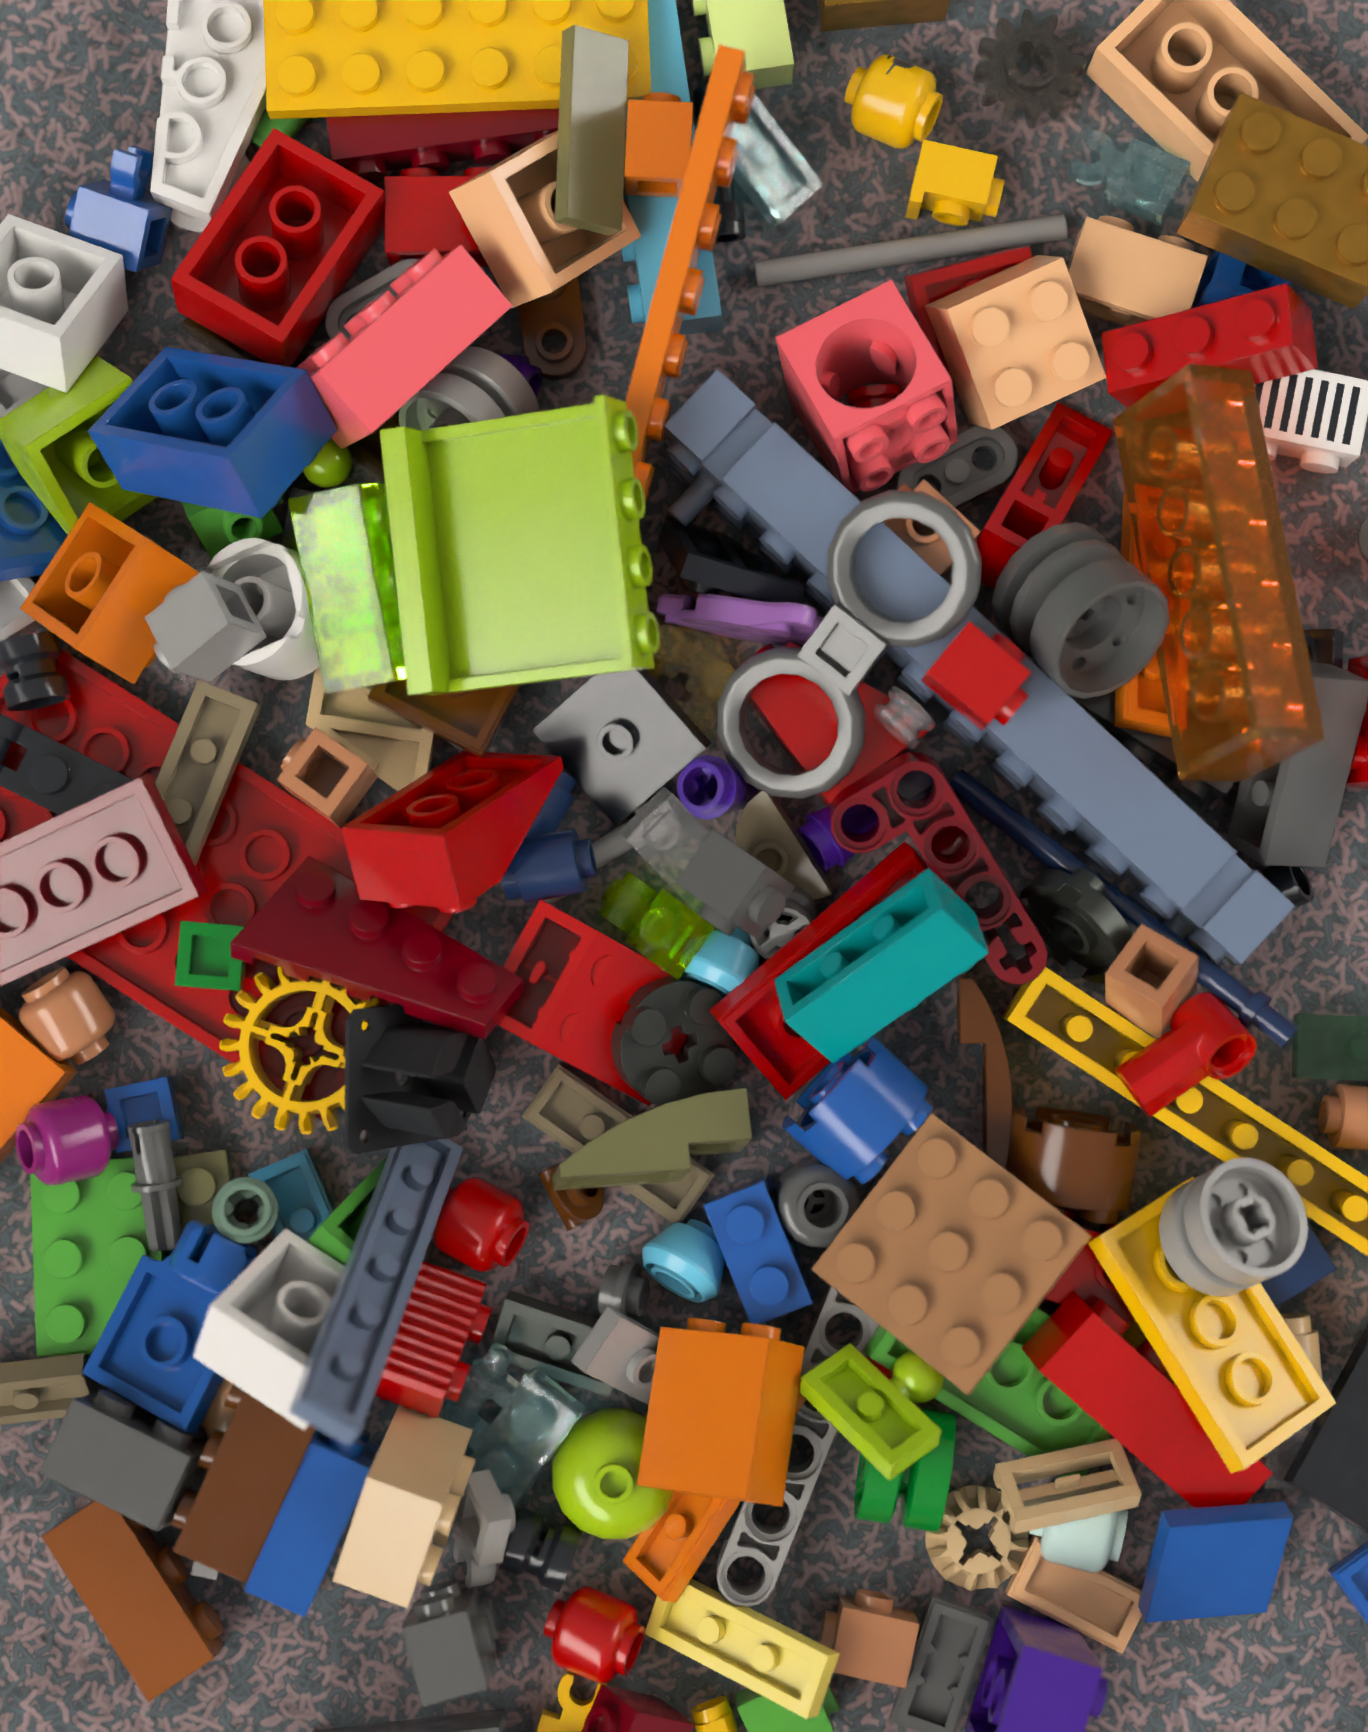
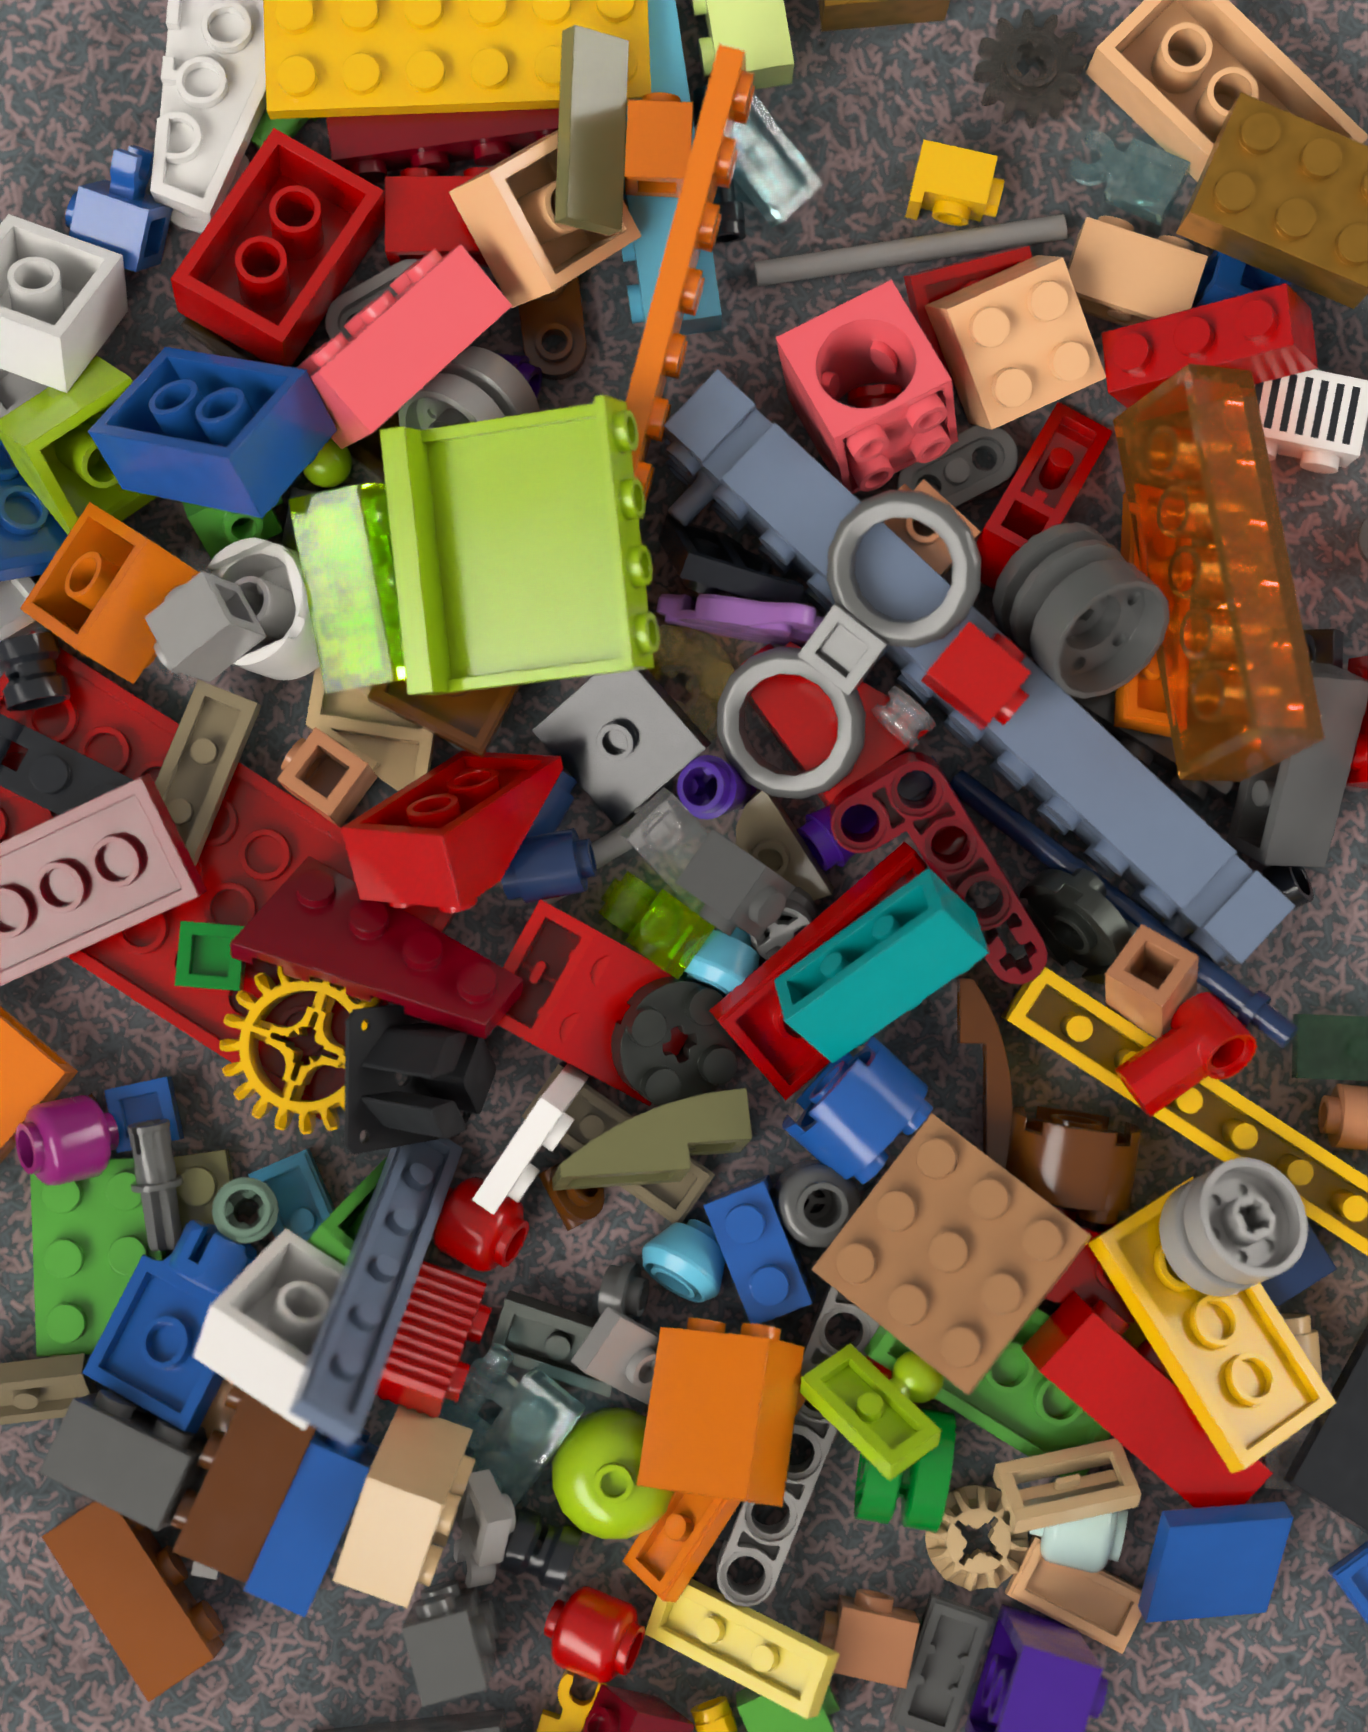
(67, 1015): nougat head -> none
(542, 1127): none -> white wing
(893, 101): yellow head -> none

